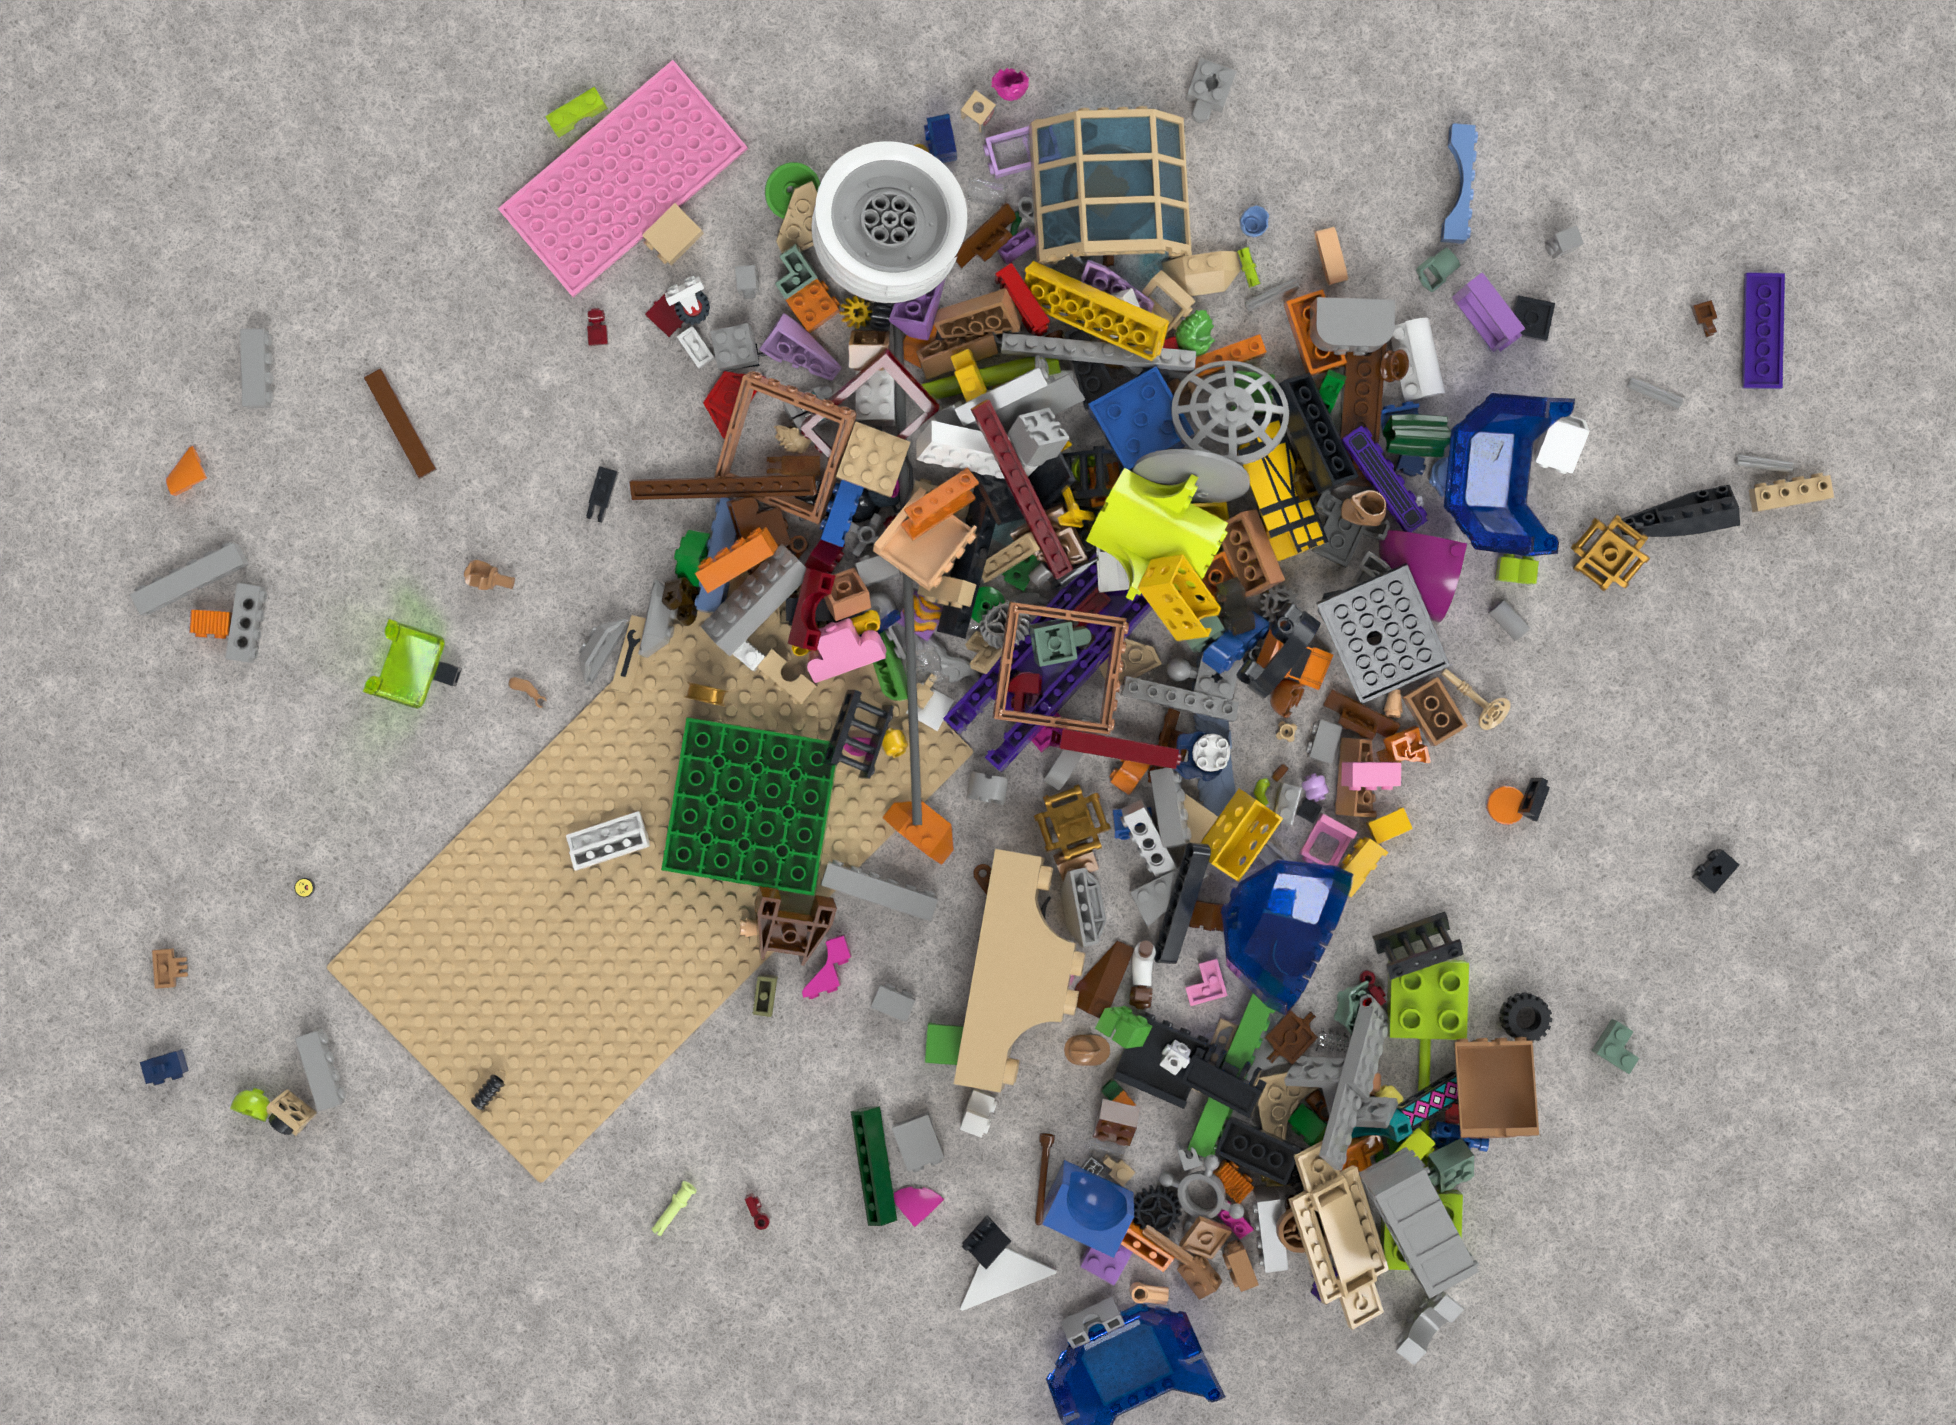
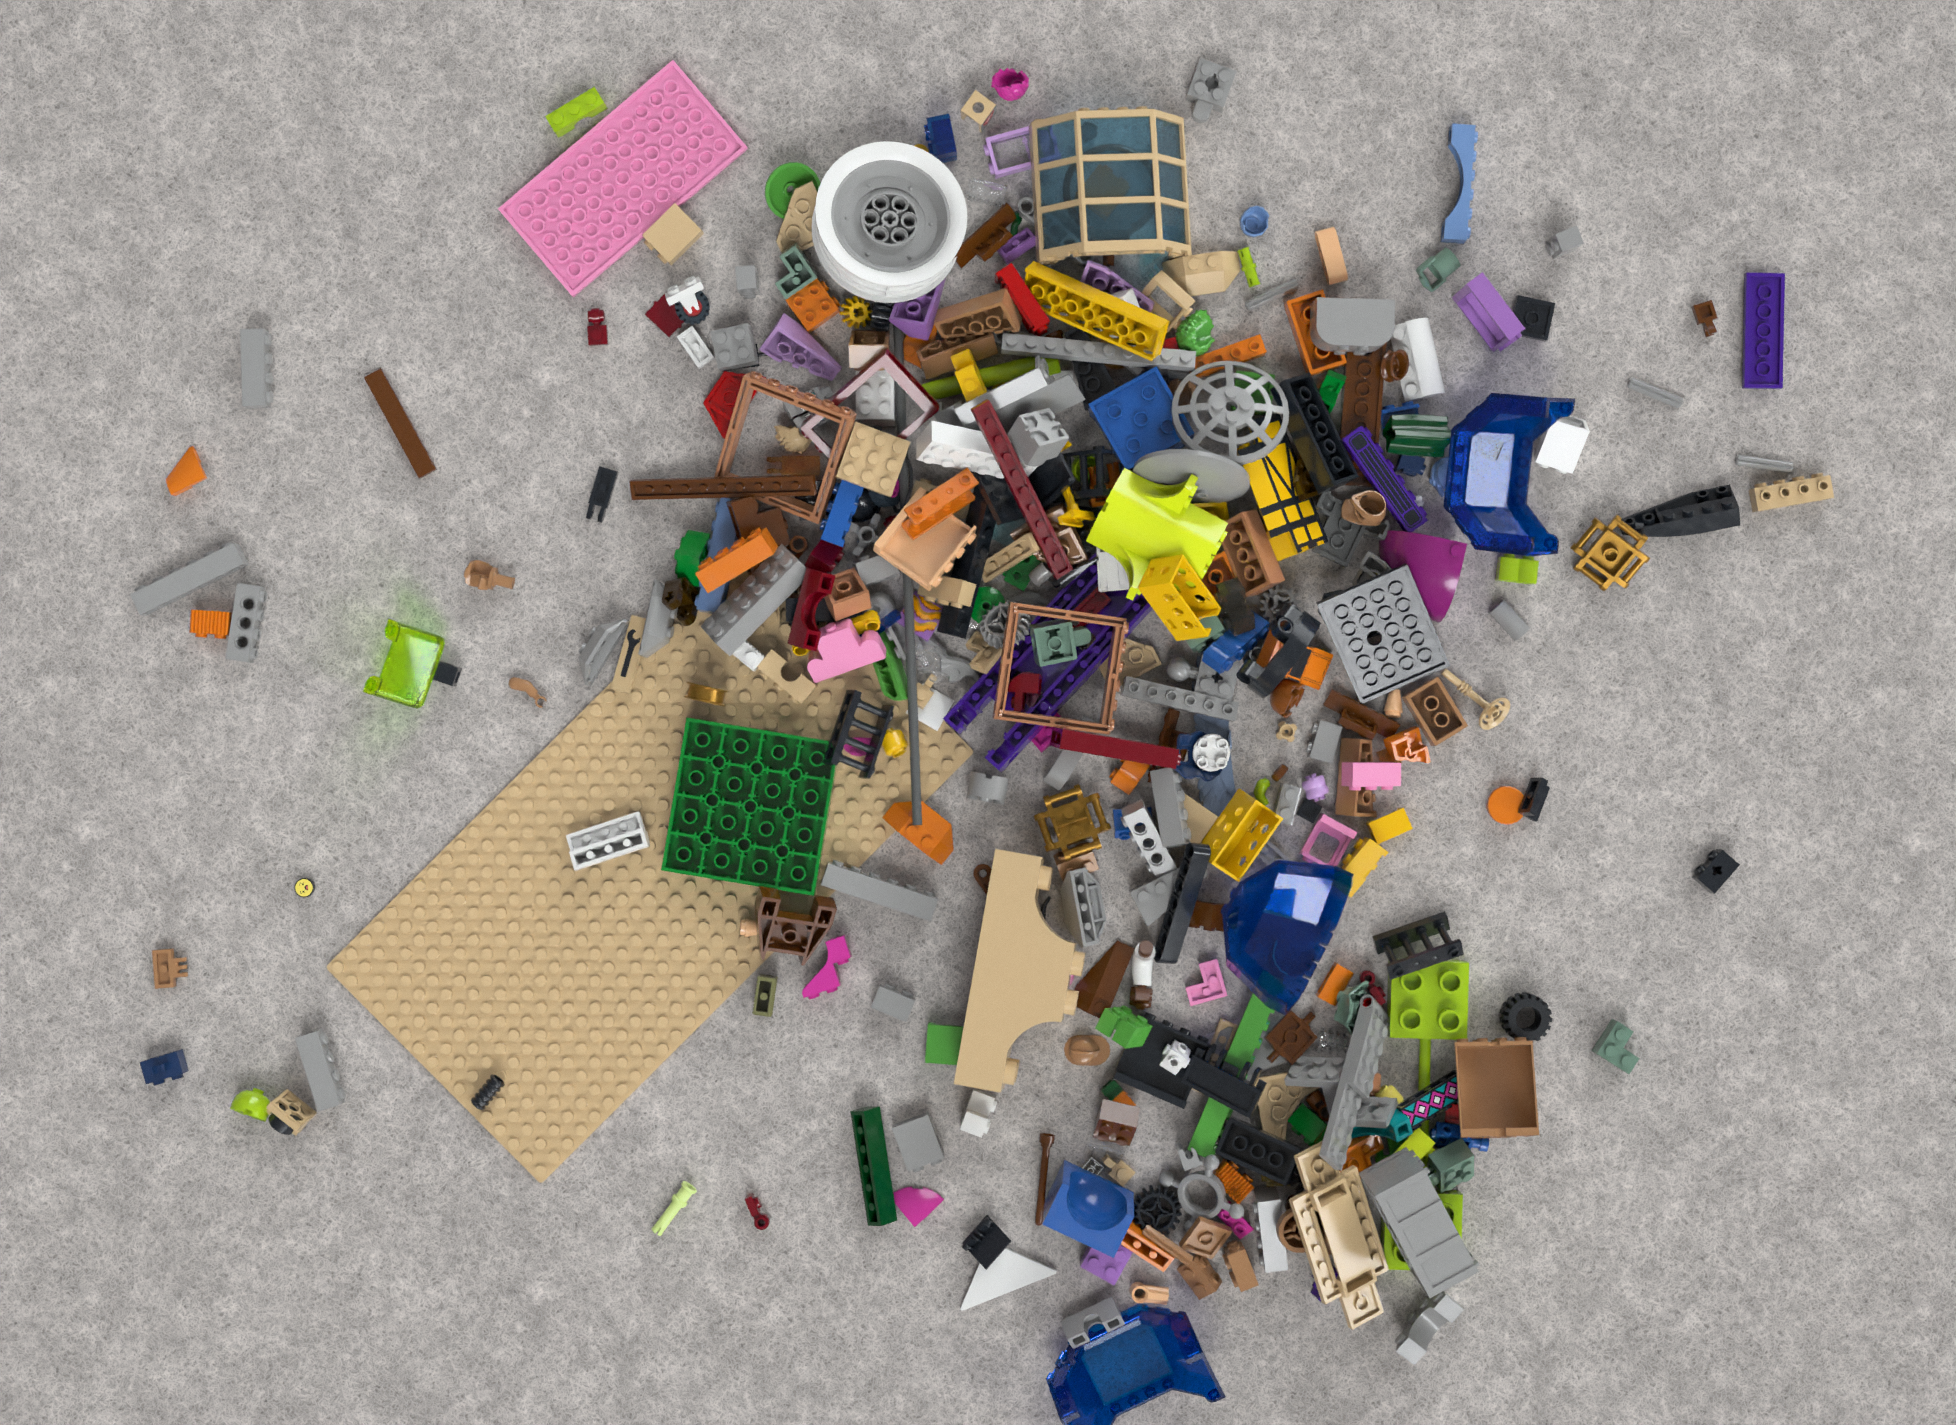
(1335, 981): none -> orange brick

